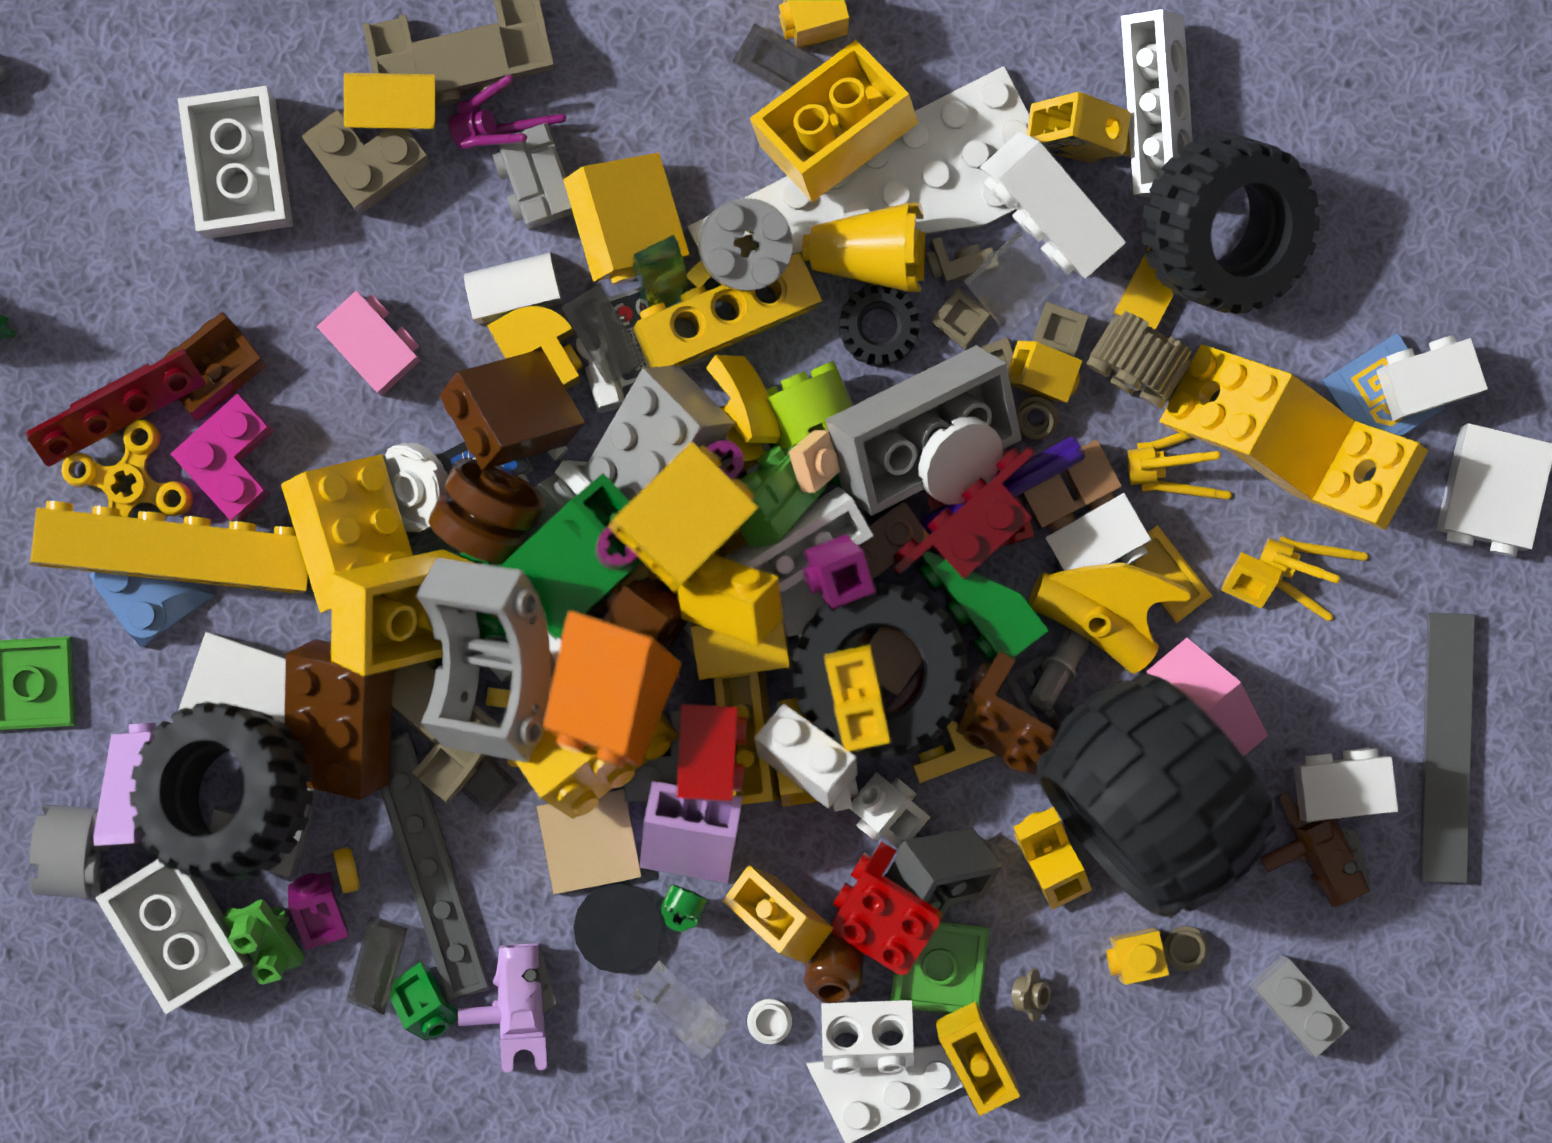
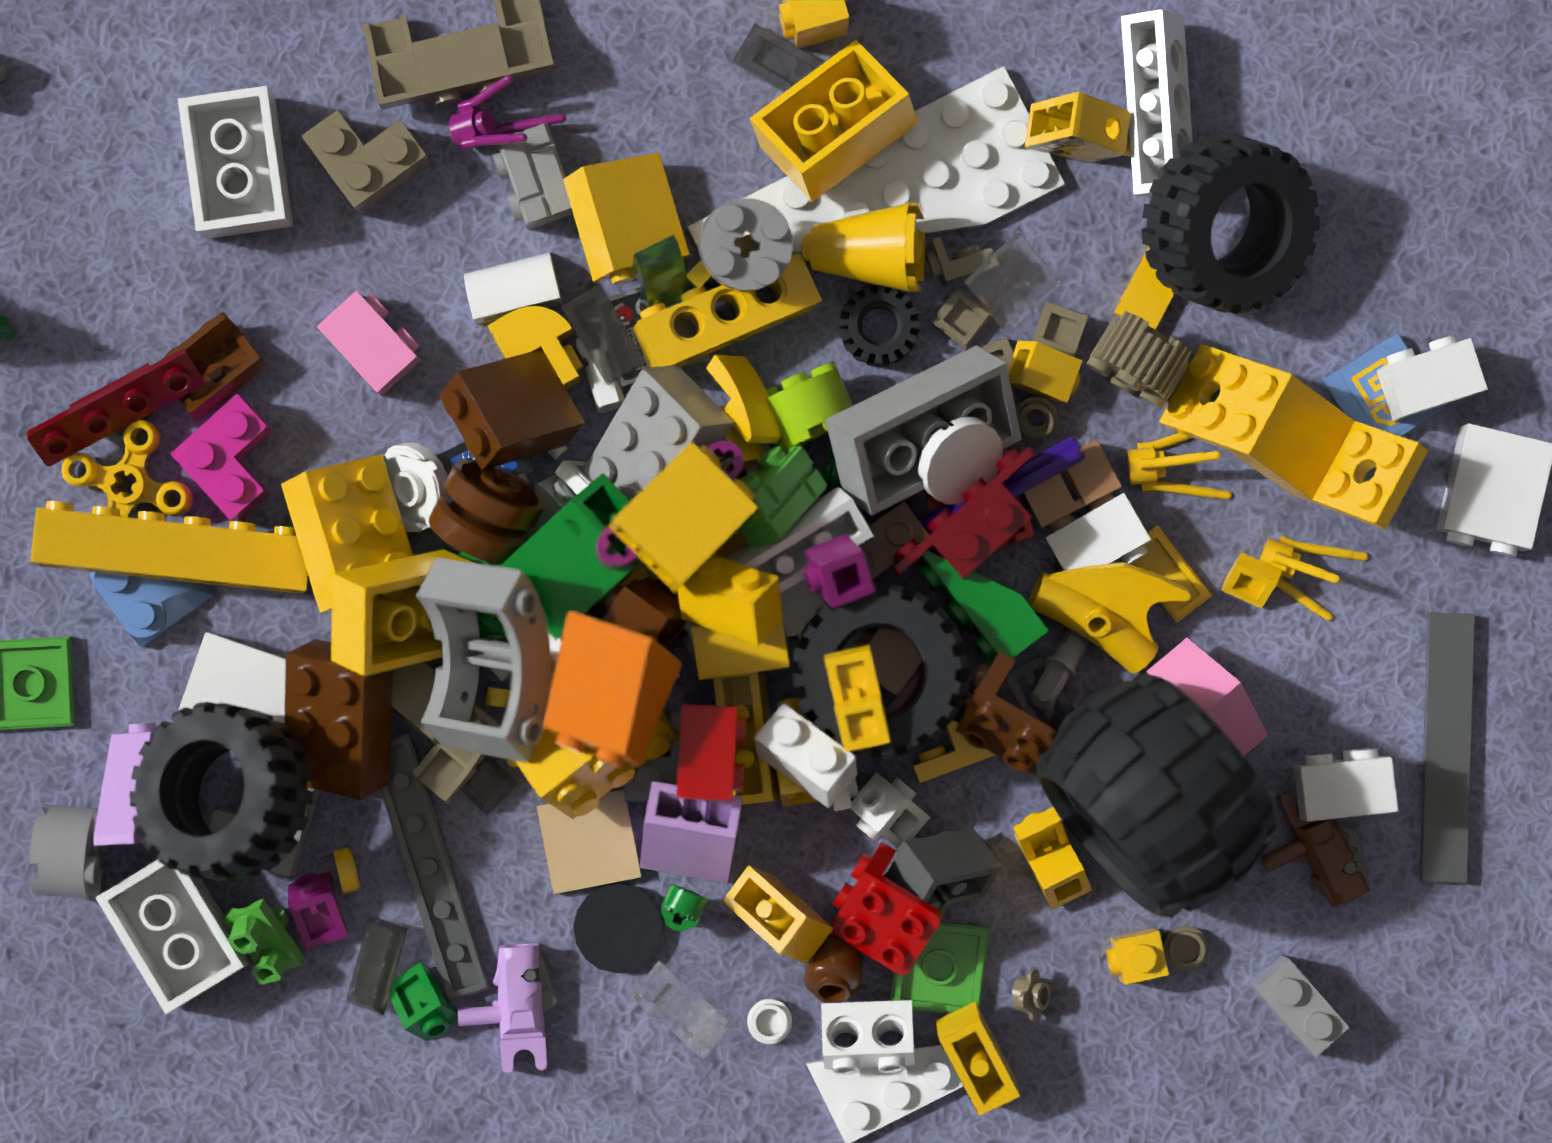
(389, 100): yellow slope -> none
(814, 461): light nougat plate -> none
(1050, 206): white brick -> none

